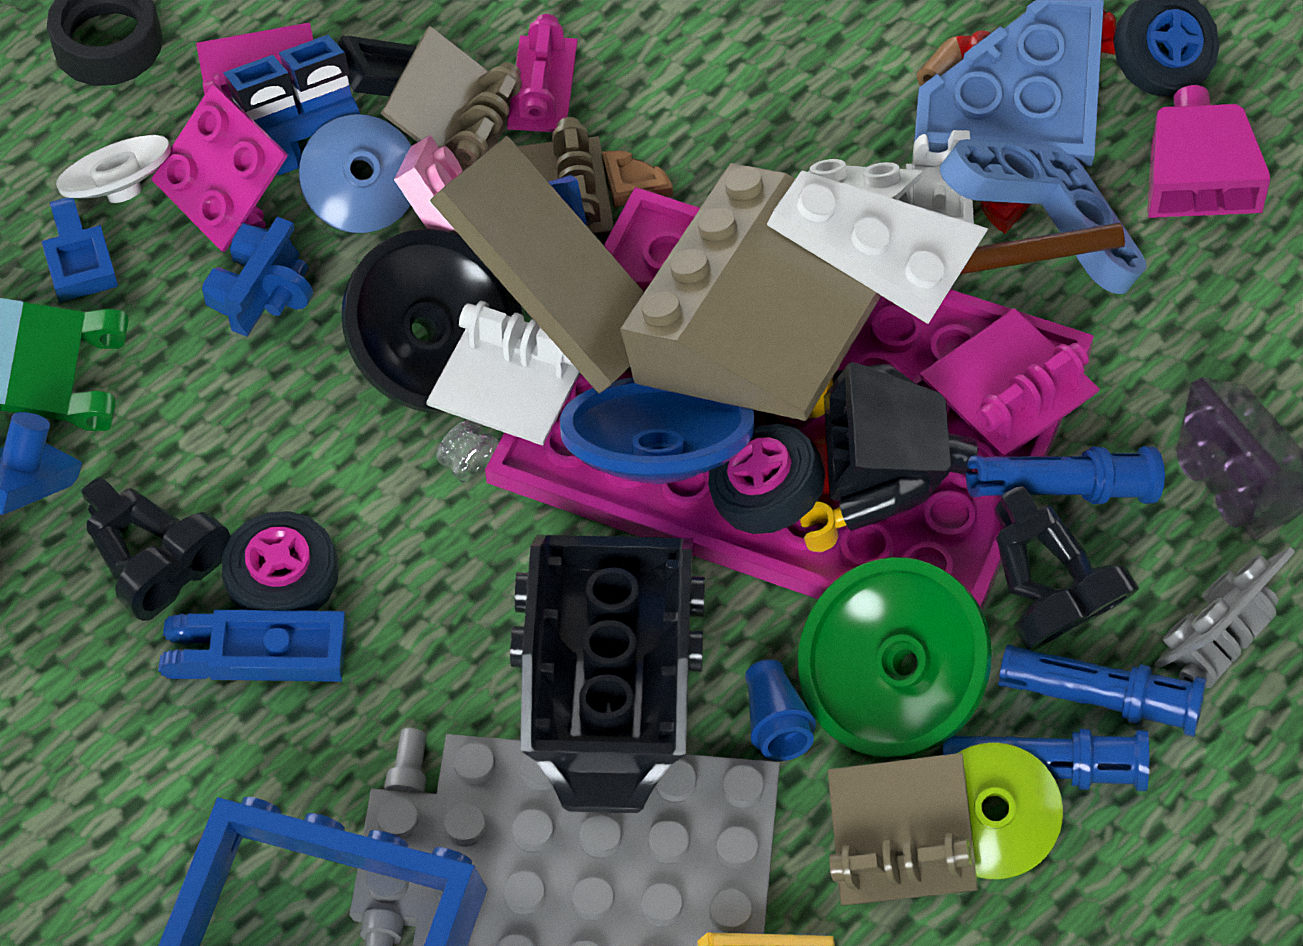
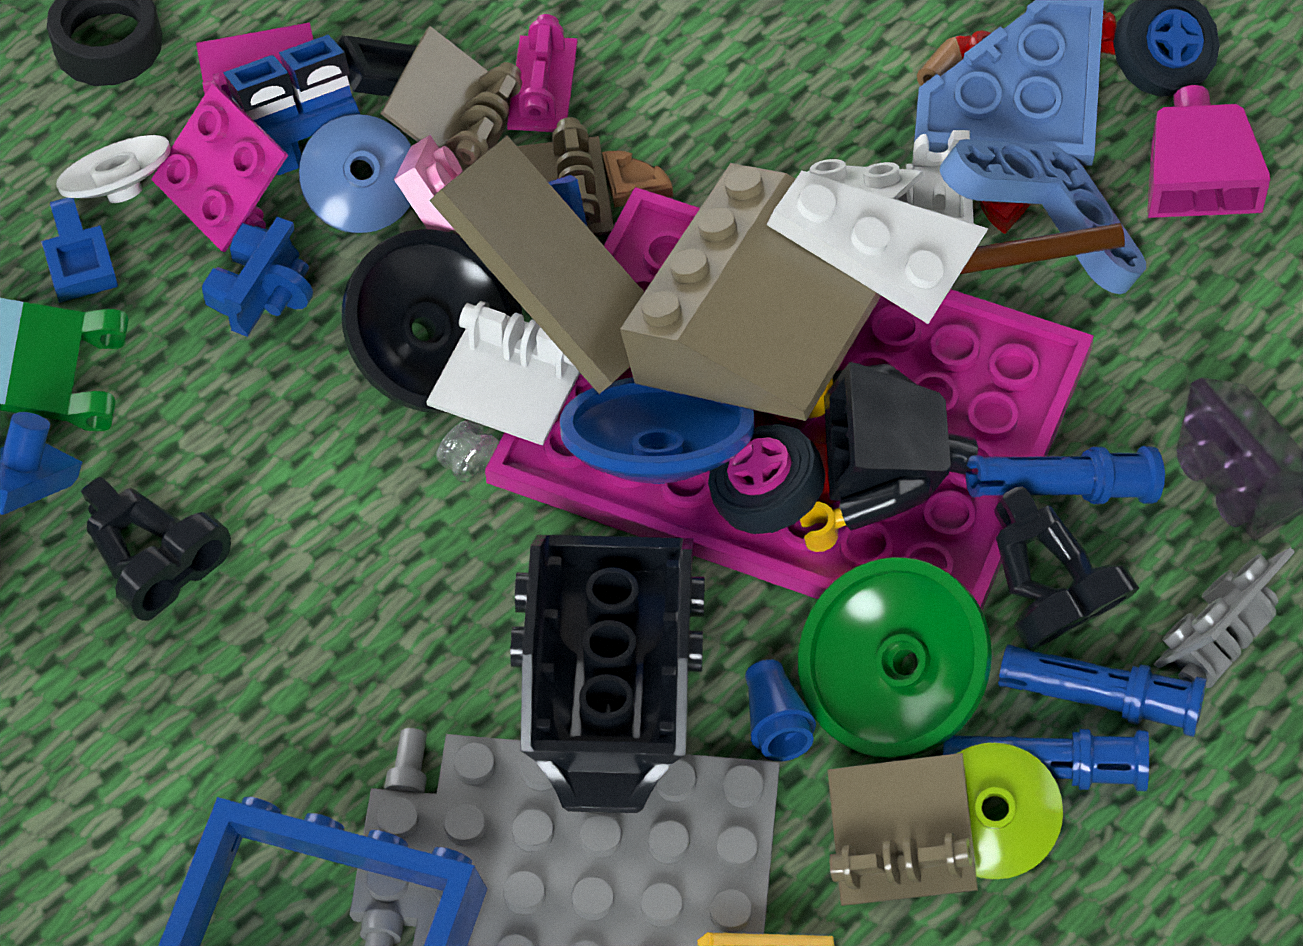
(257, 645): blue hinge -> none
(277, 543): black wheel -> none
(1011, 382): dark pink hinge -> none

